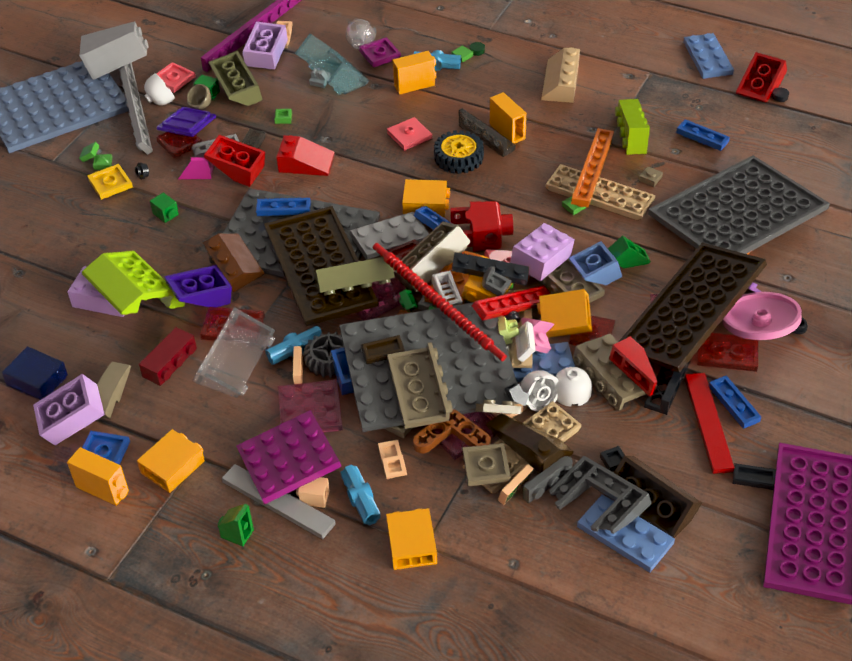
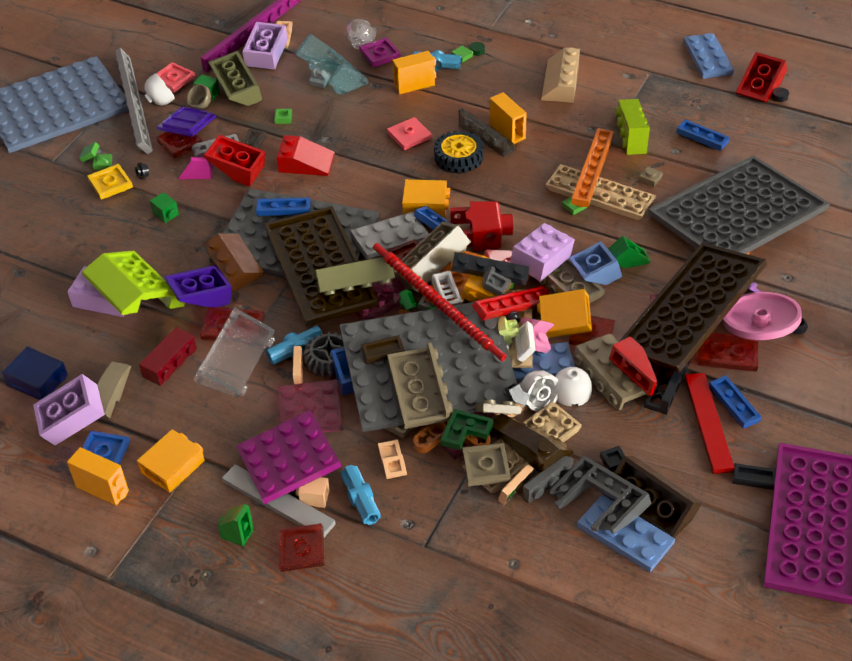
(112, 48): light grey slope -> none
(301, 547): none -> clear red plate
(411, 538): light orange brick -> none
(464, 424): none -> dark green plate

